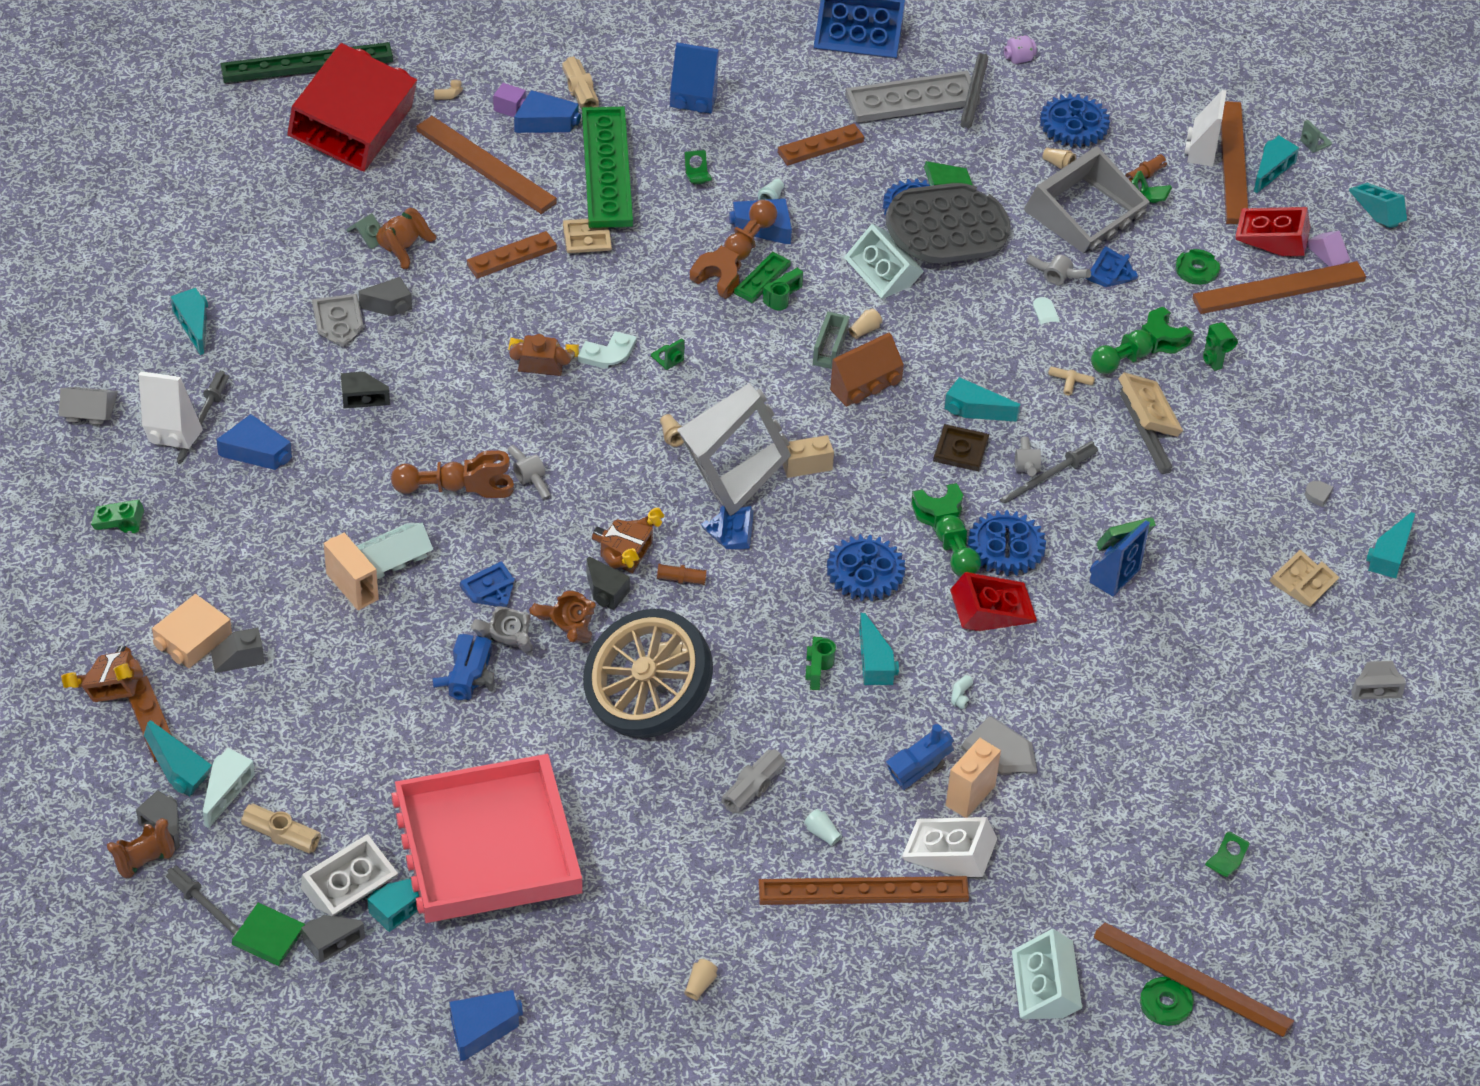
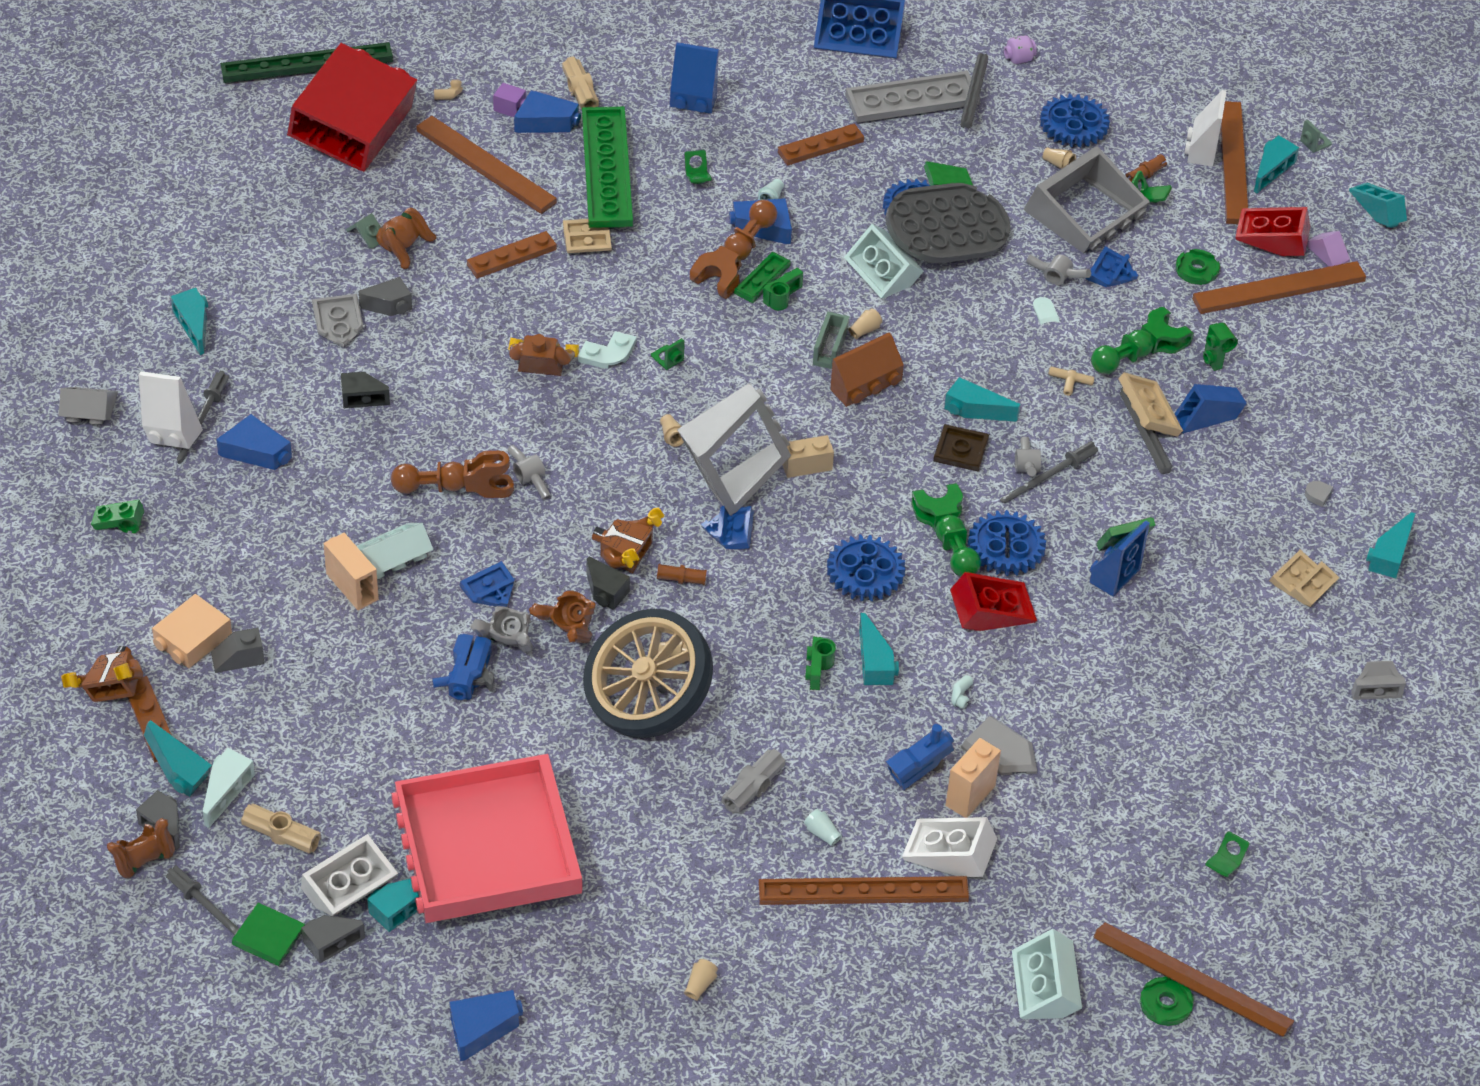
(1209, 406): none -> blue slope

